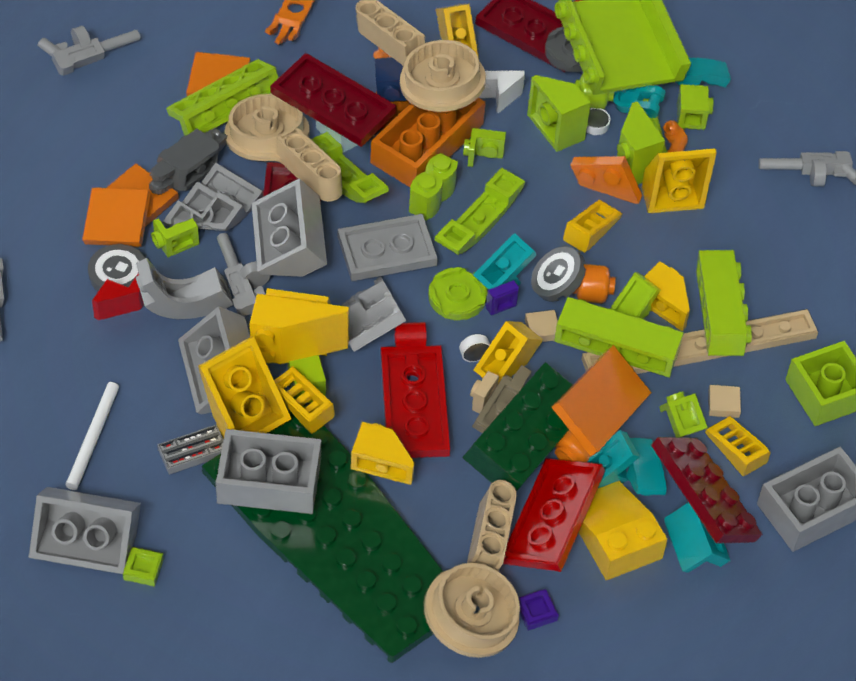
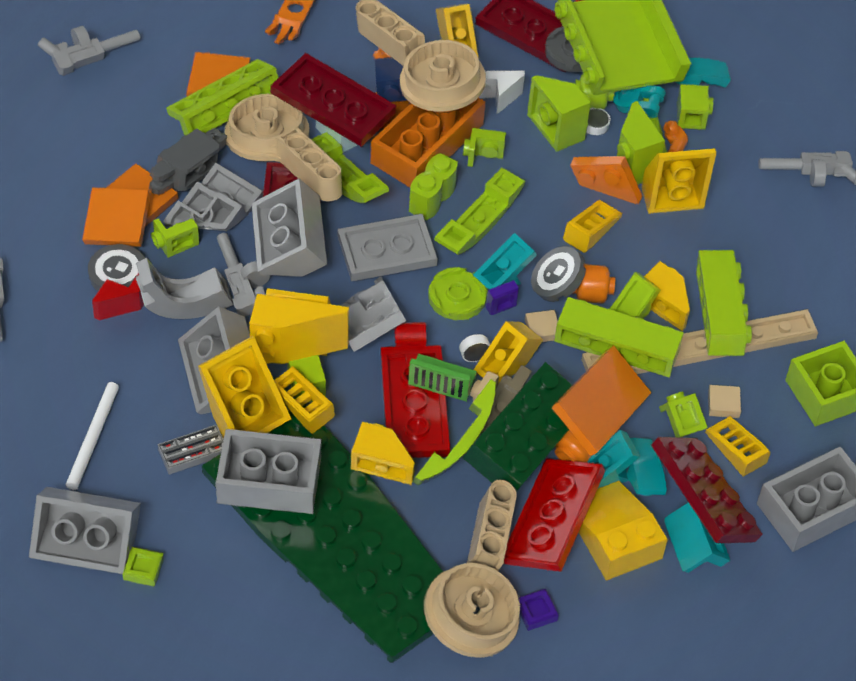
(437, 465): none -> lime slope
(441, 377): none -> bright green panel

